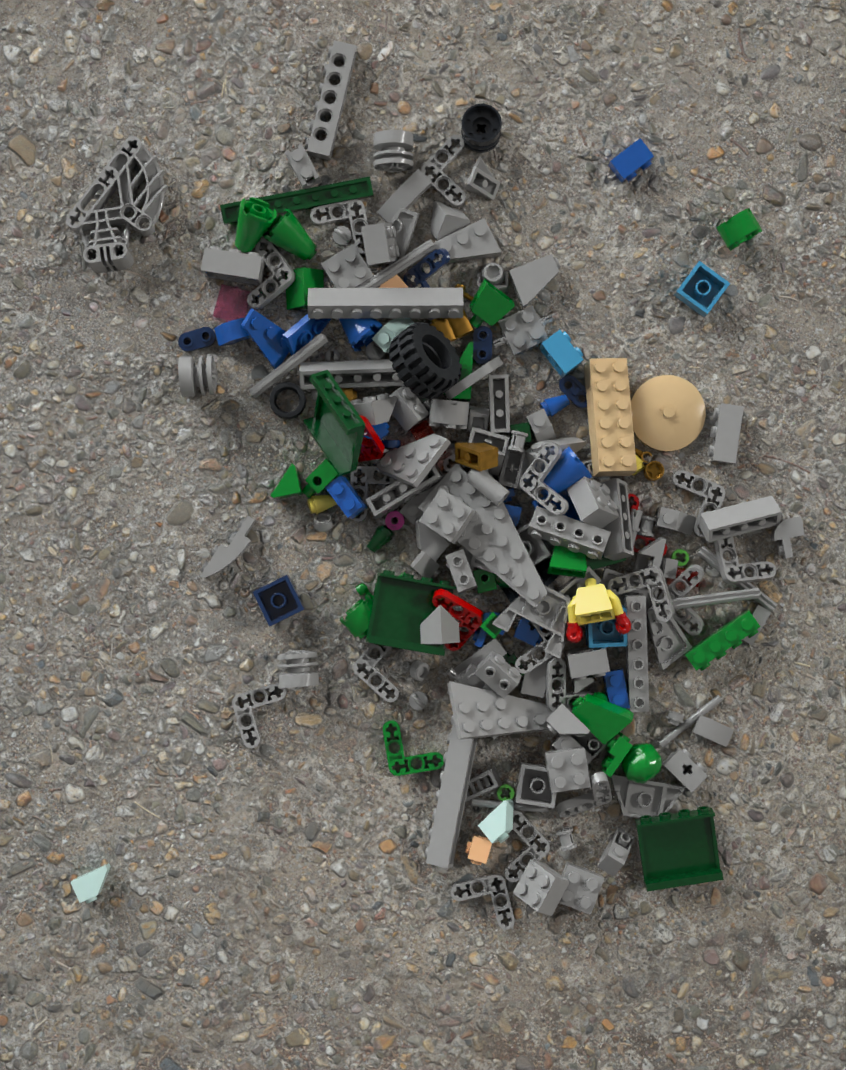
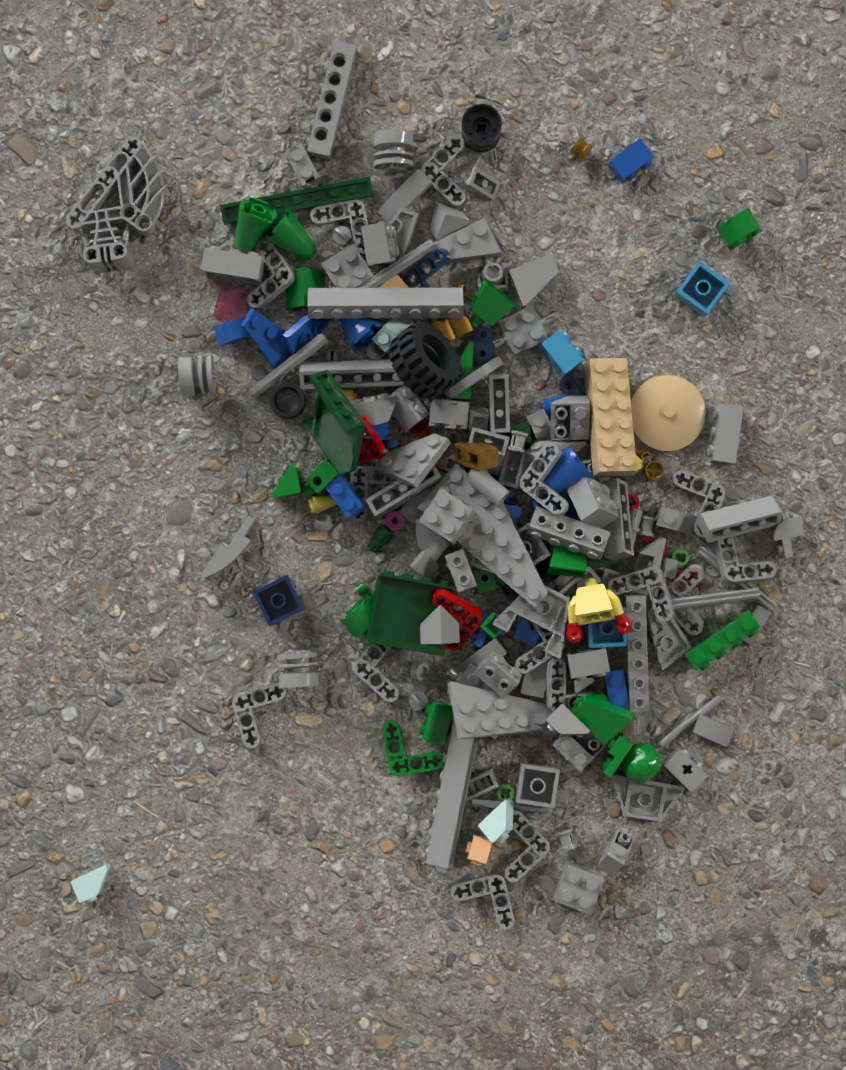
(197, 340): dark blue plate -> none
(437, 722): none -> green slope
(541, 887): light grey brick -> none
(567, 769): light grey brick -> none
(570, 418): none -> light grey slope
(581, 148): none -> pearl gold wheel
(599, 796): light grey beam -> none
(675, 718): light grey plate -> none
(678, 848): dark green panel -> none

